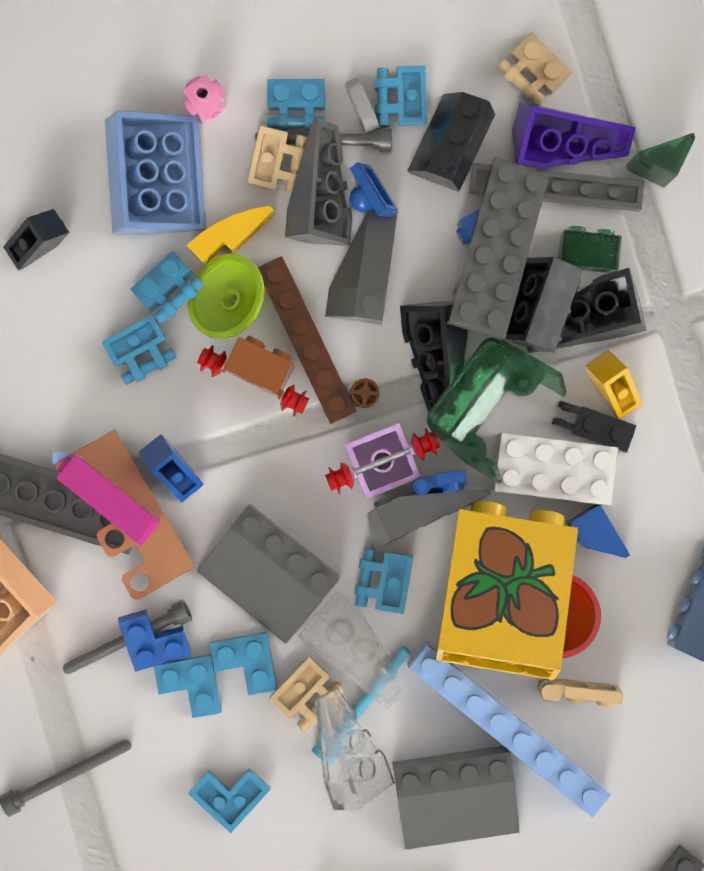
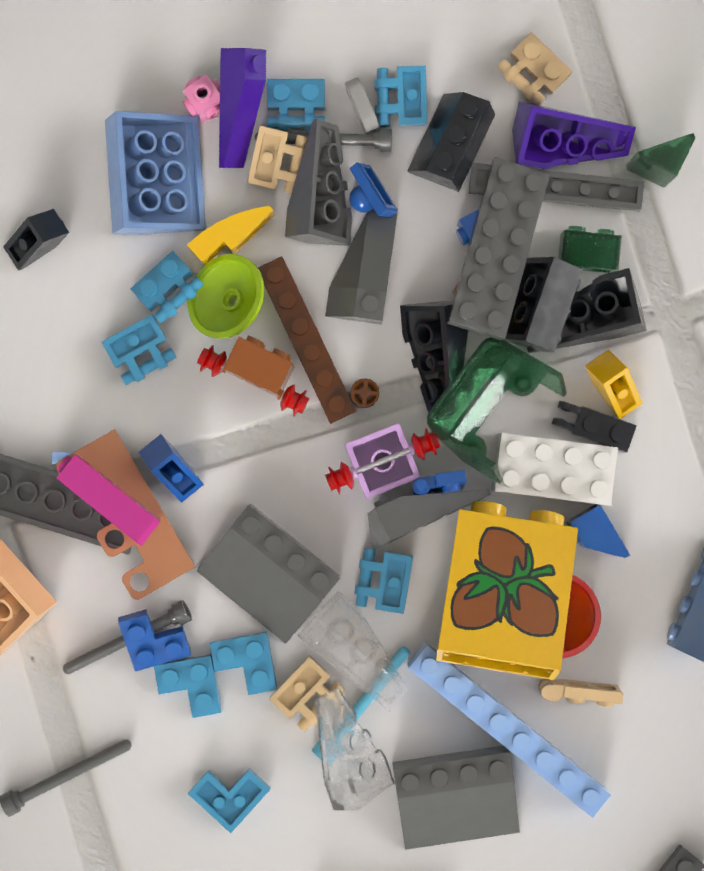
(240, 97): none -> dark purple wedge

